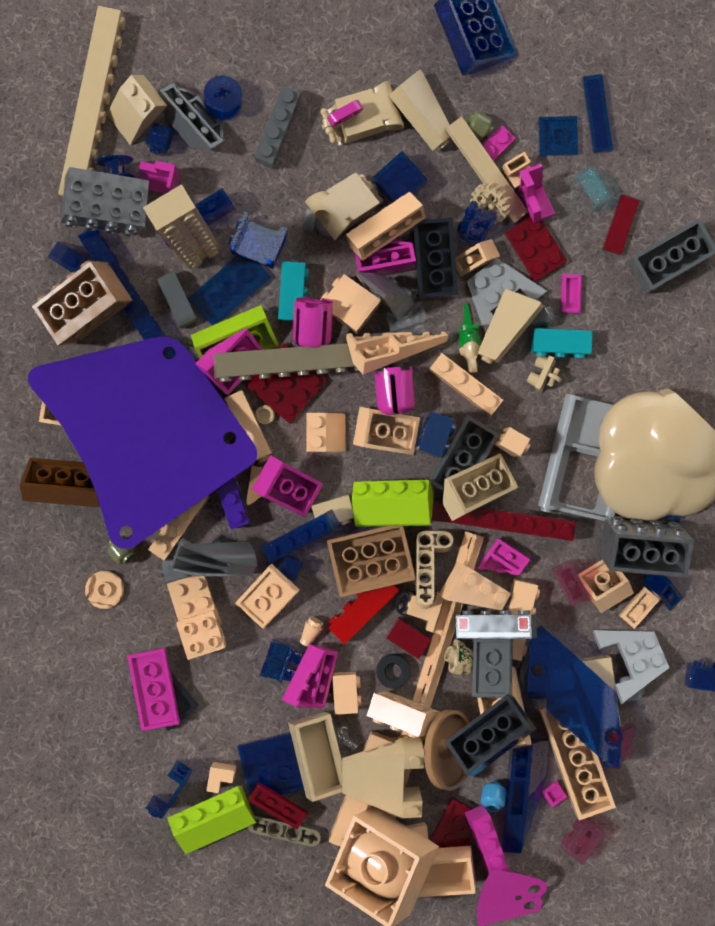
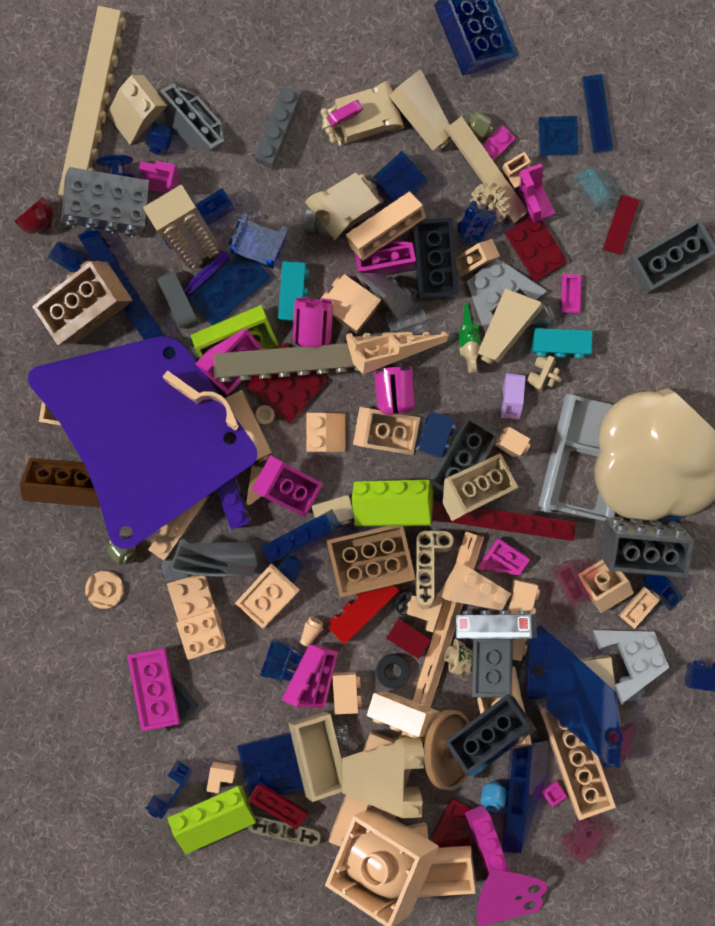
(36, 217): none -> dark red cylinder
(198, 397): none -> light nougat piece
(206, 273): none -> dark purple axle
(215, 90): clear blue piece -> none
(465, 385): light nougat brick -> none
(513, 396): none -> lavender slope

